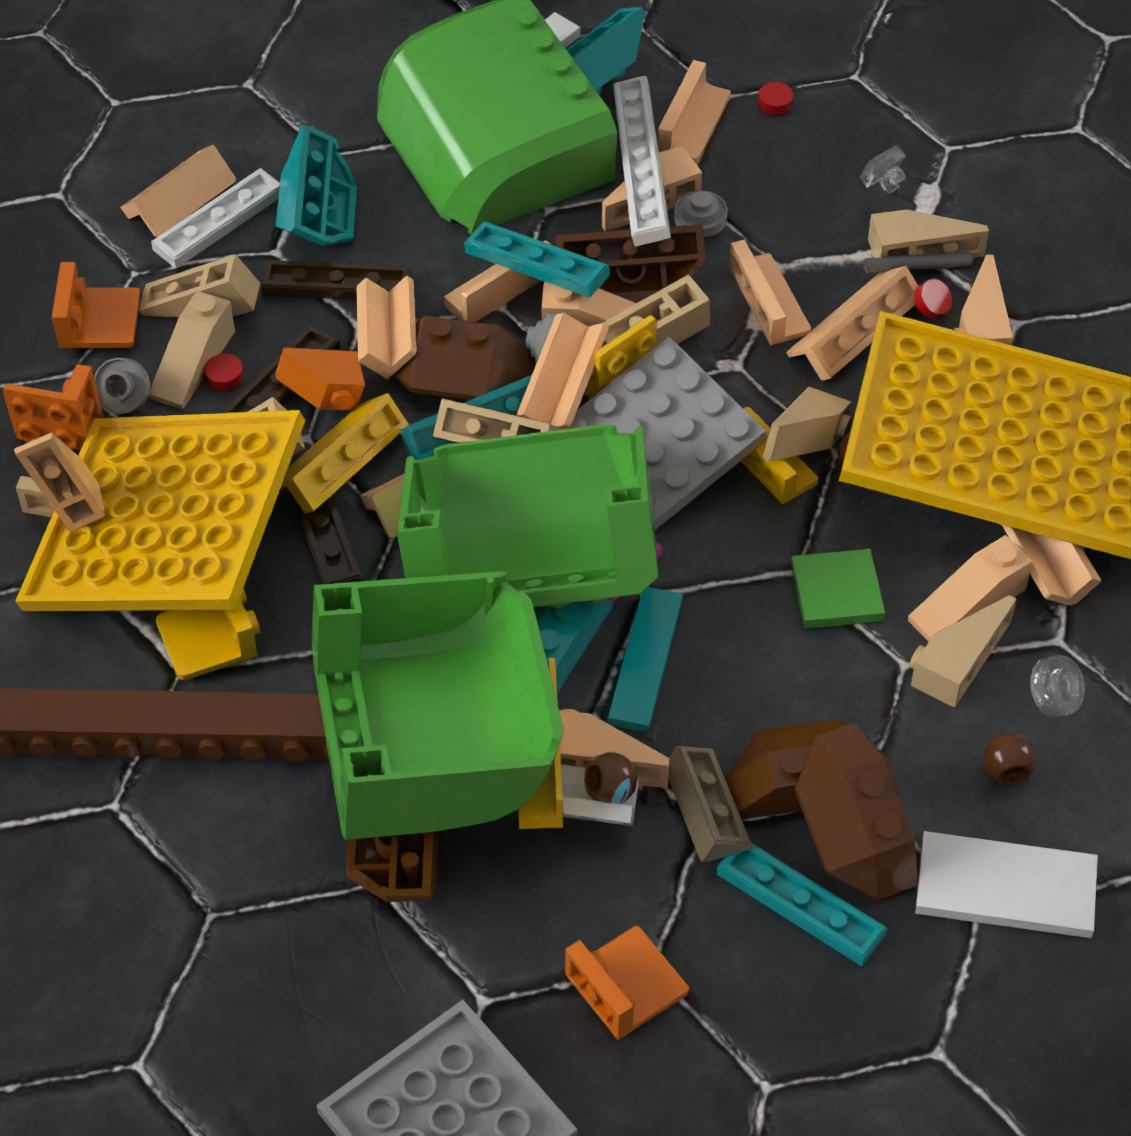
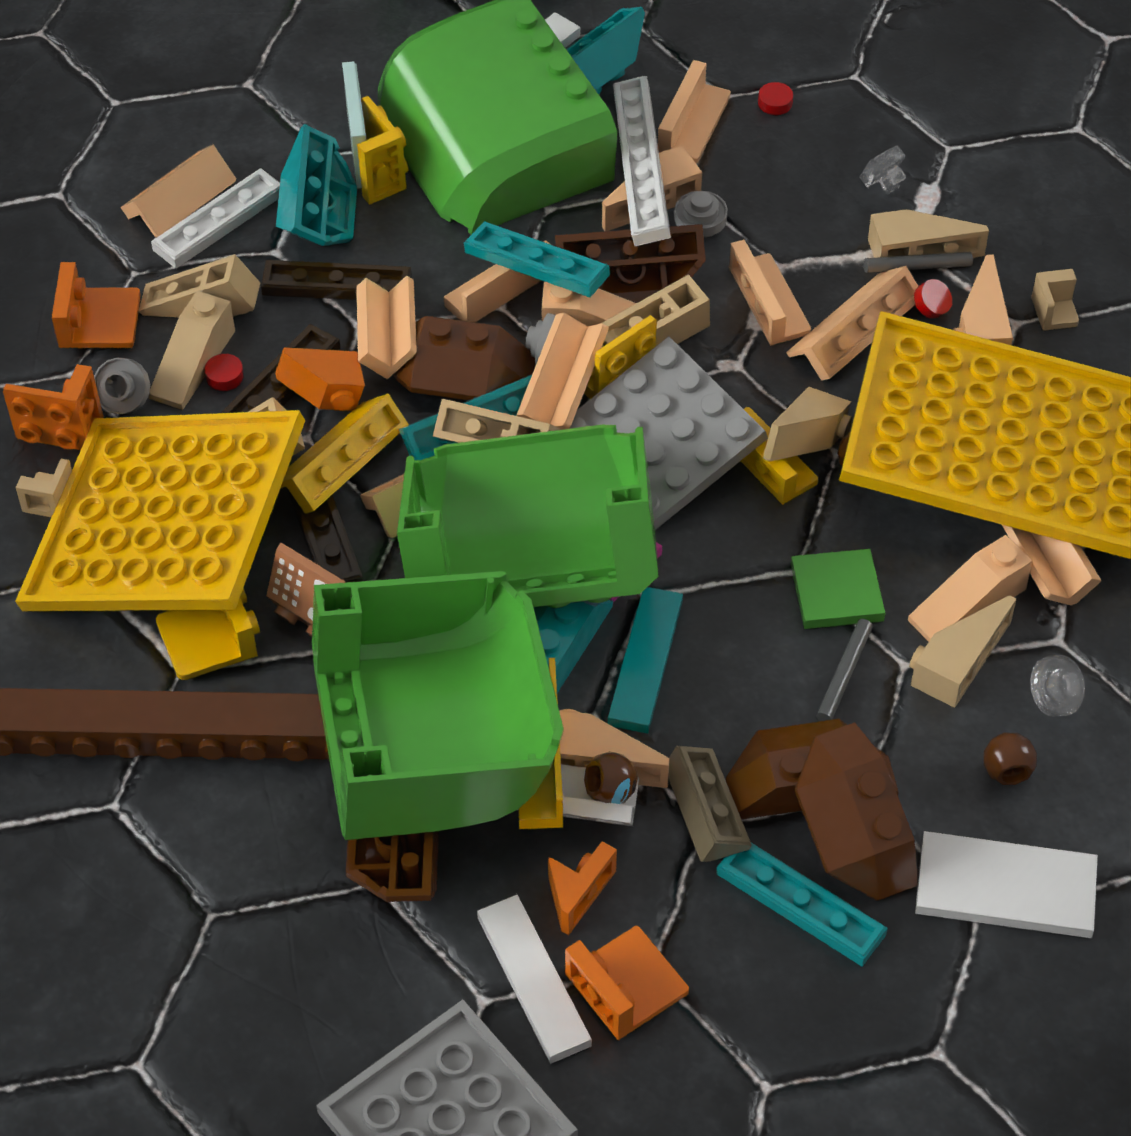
(63, 480): light nougat slope -> none
(293, 585): none -> nougat slope
(354, 113): none -> light aqua tile
(381, 155): none -> yellow bracket
(534, 979): none -> white tile
(577, 890): none -> orange slope
(844, 670): none -> dark grey bar
(1053, 299): none -> tan panel

